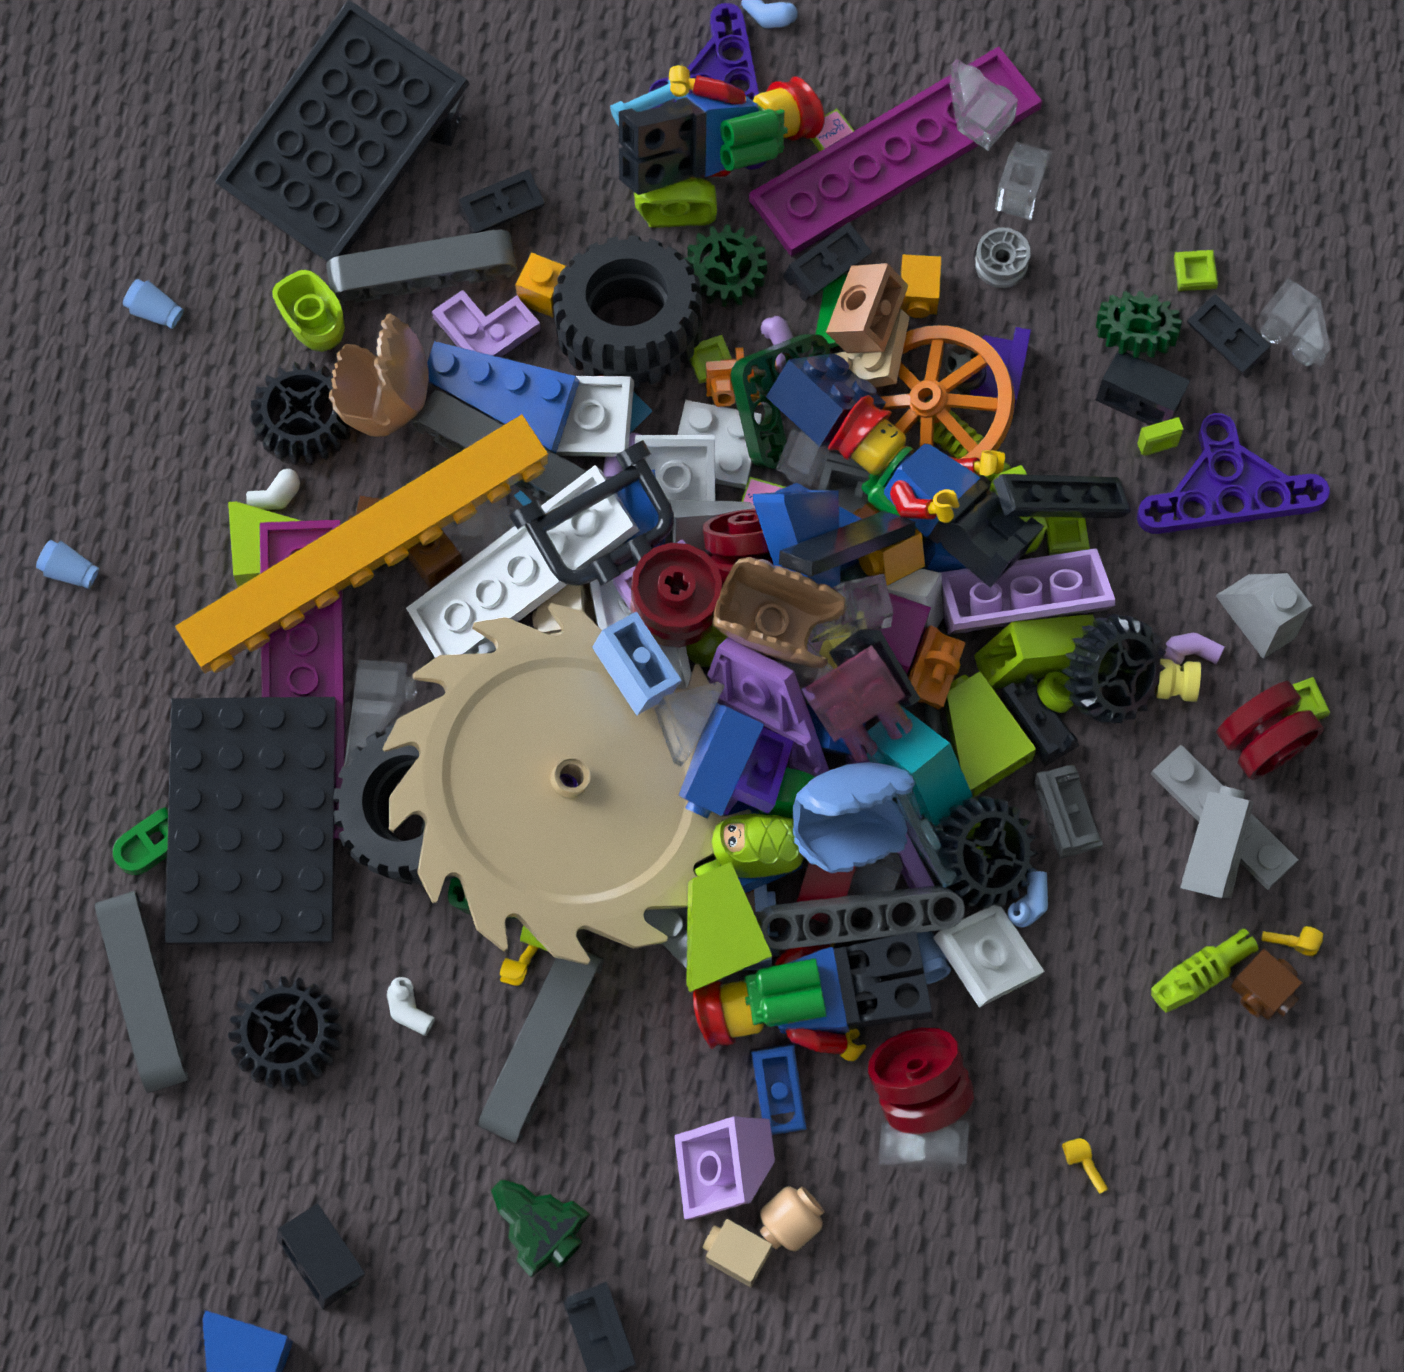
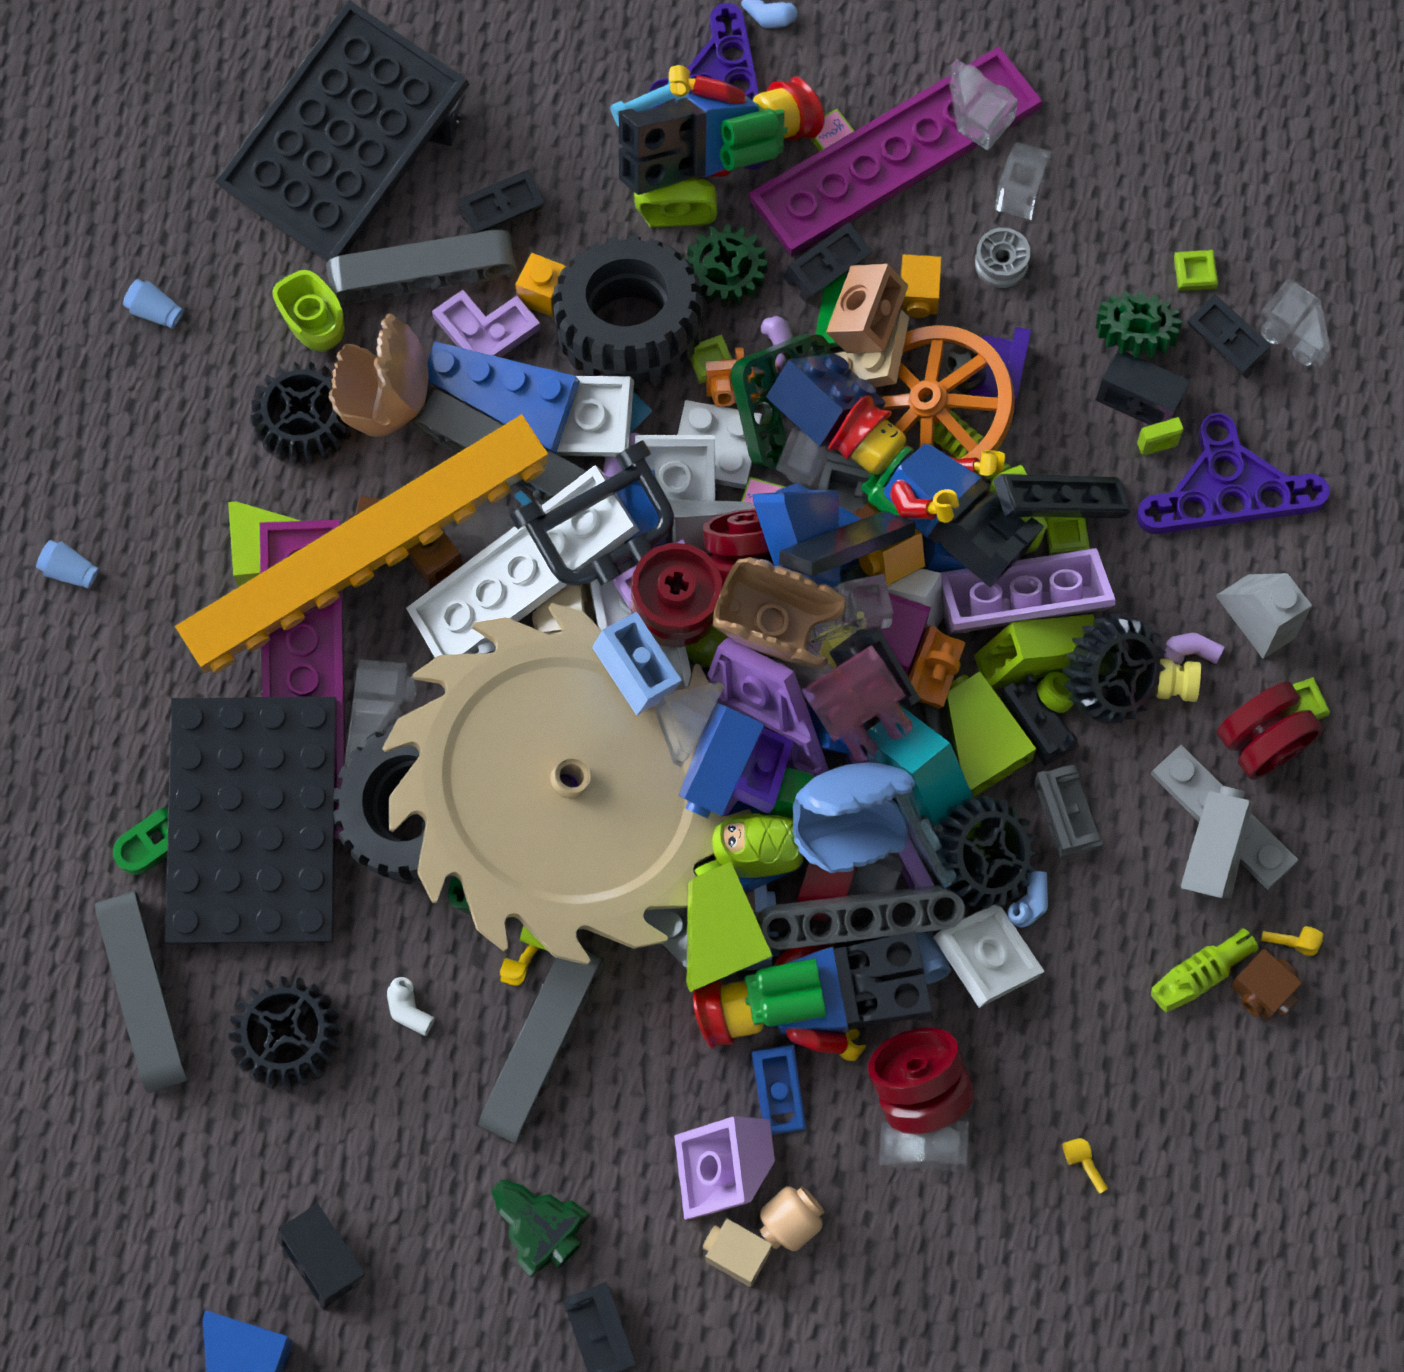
(278, 494): white arm -> none

